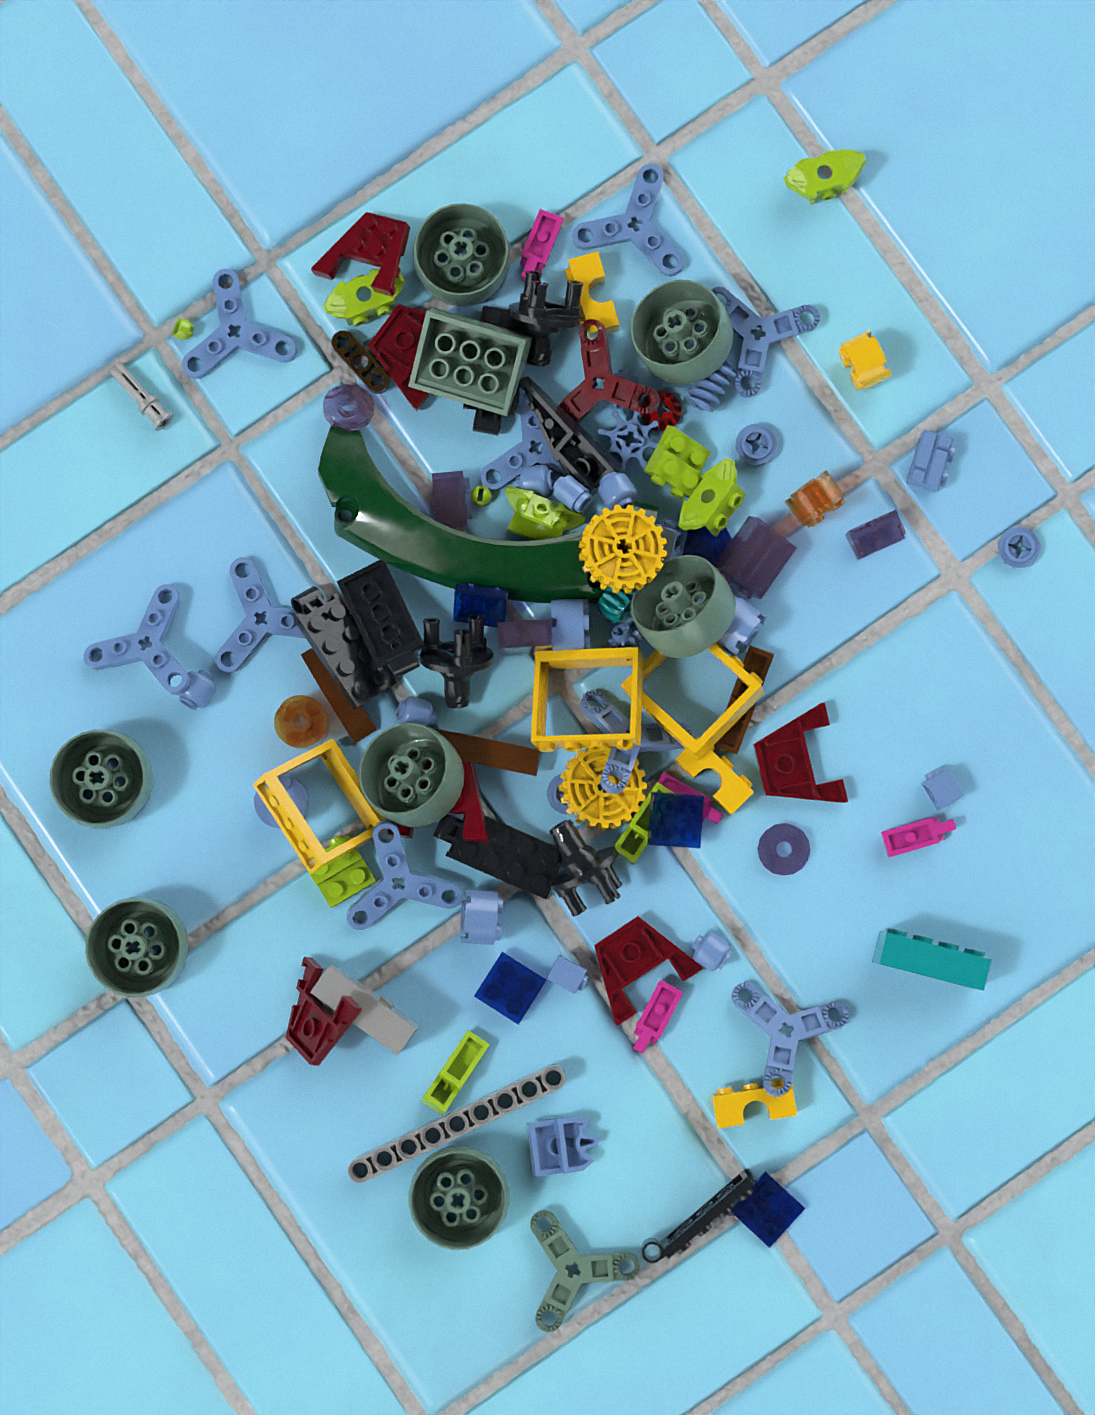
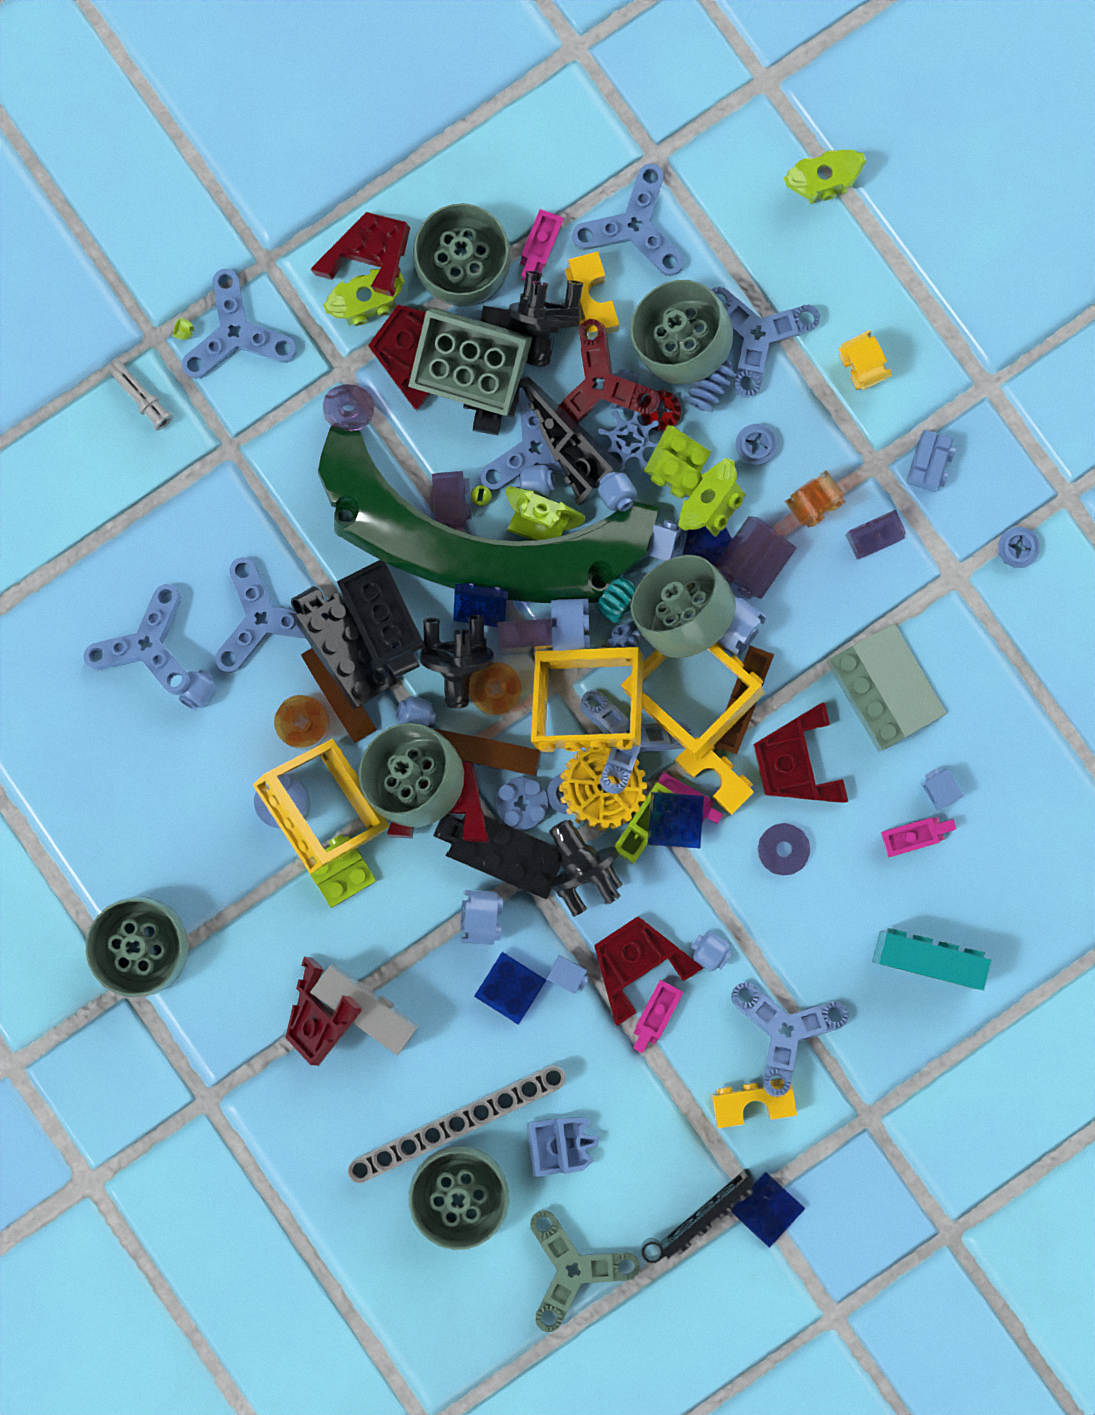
(70, 791): sand green wheel -> none
(353, 343): dark brown beam -> none
(416, 885): medium blue piece -> none
(455, 1072): lime slope -> none
(499, 704): none -> clear orange brick
(513, 815): none -> medium blue plate
(572, 493): medium blue brick -> none
(634, 533): yellow piece -> none
(886, 687): none -> sand green slope

